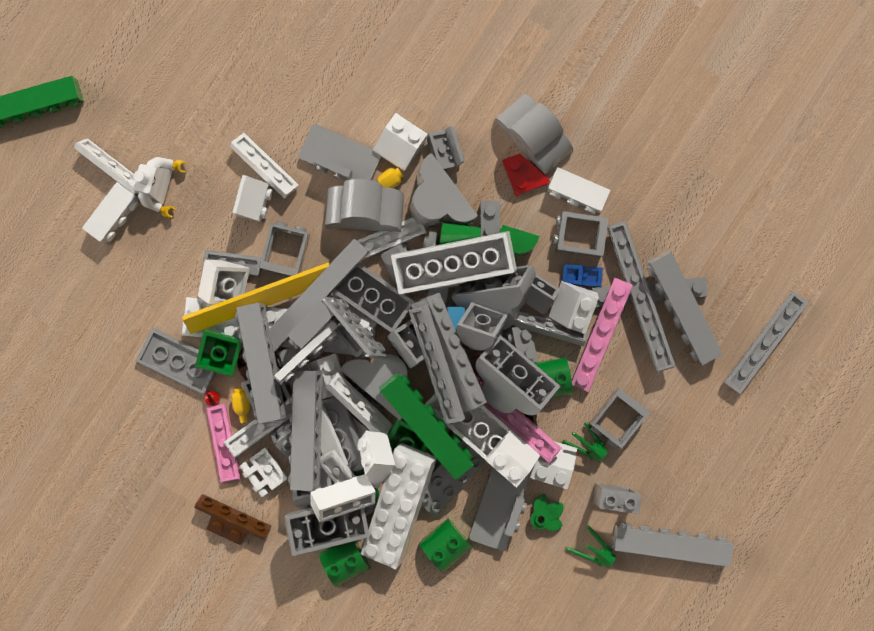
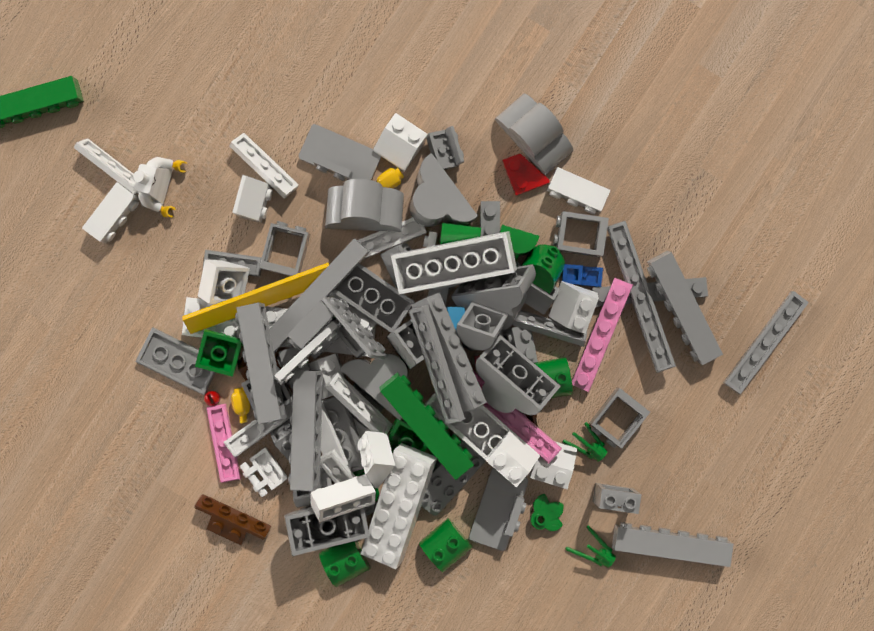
(547, 264): none -> green brick

